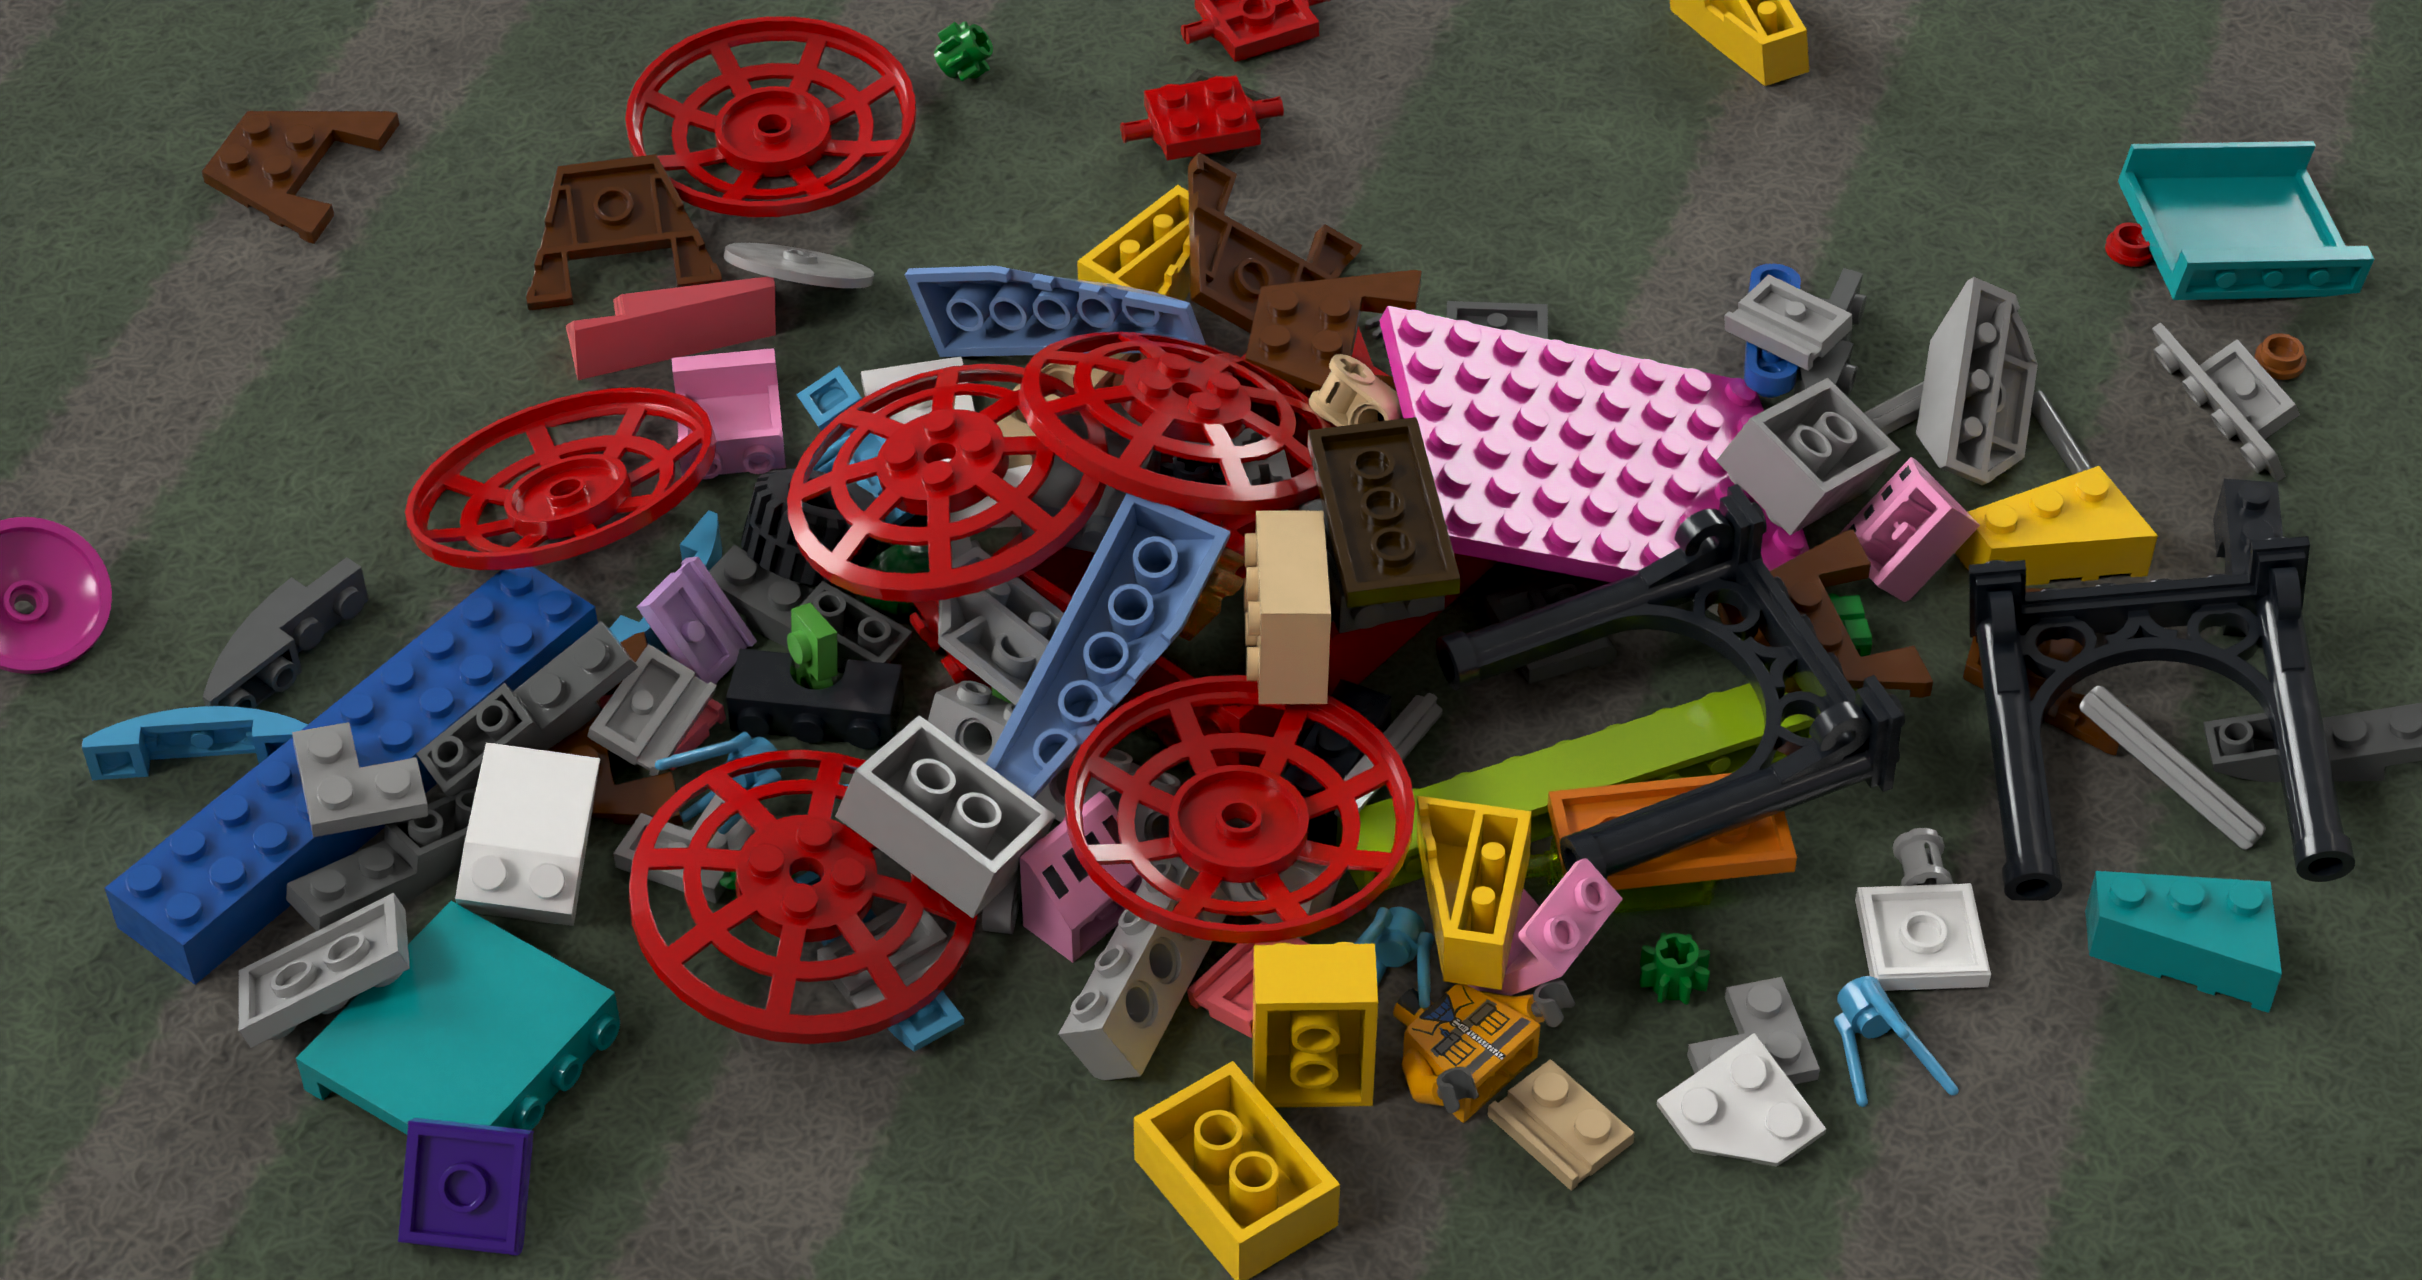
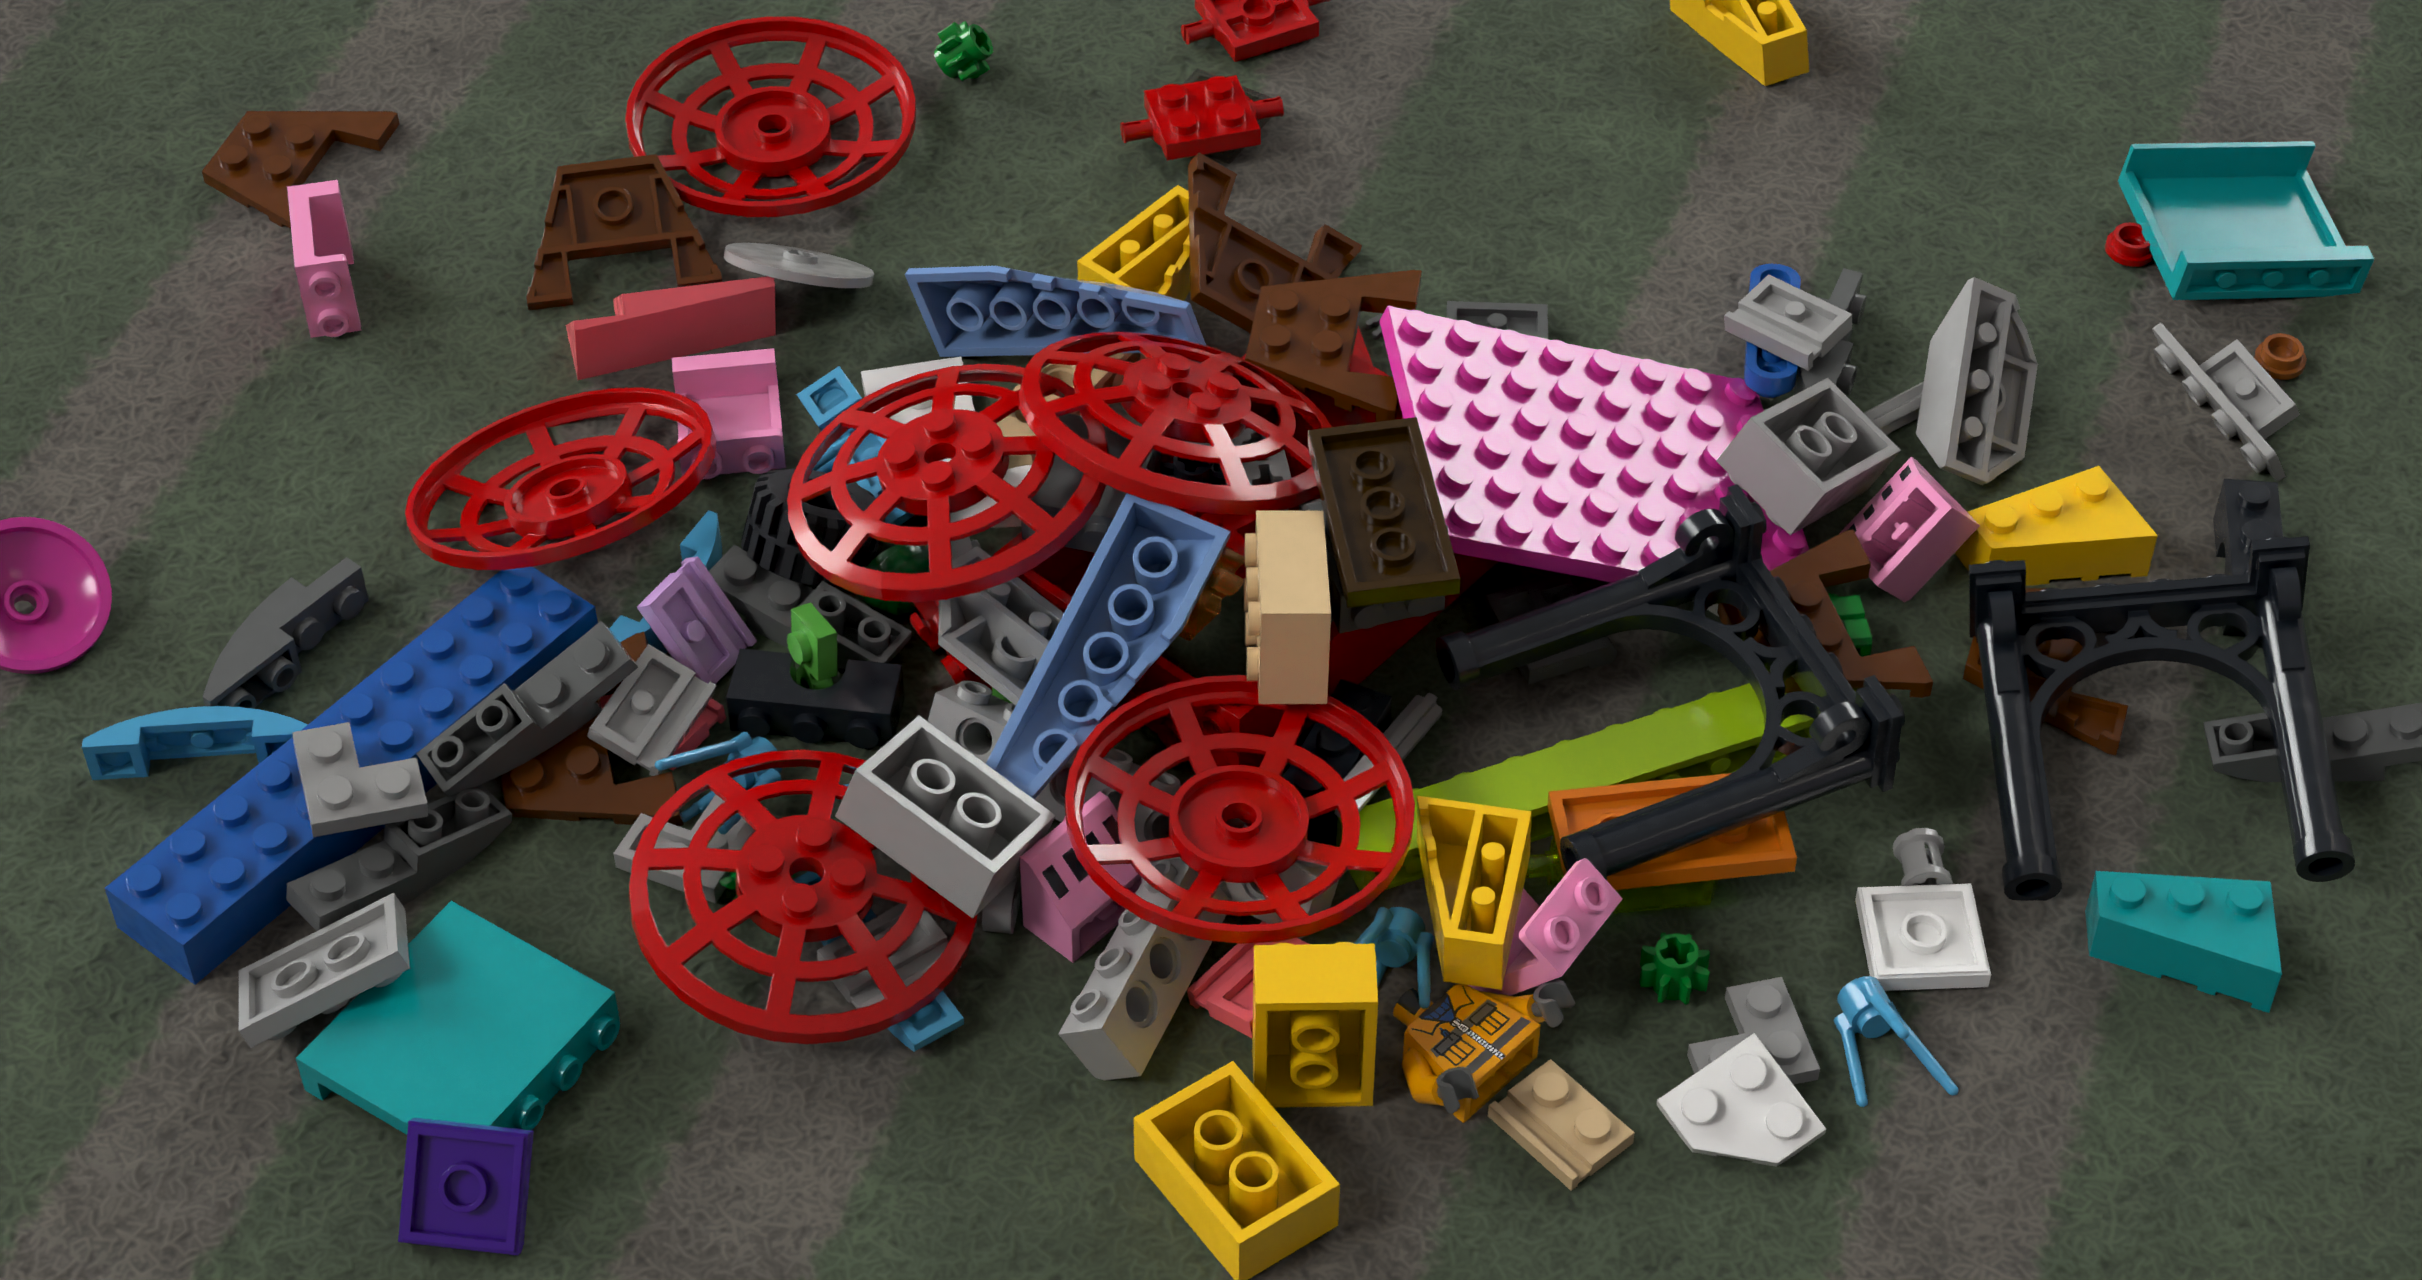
(322, 258): none -> bright pink panel
(528, 834): white slope -> none
(1354, 395): tan piece -> none
(2058, 434): dark grey bar -> none
(2172, 767): light grey axle -> none

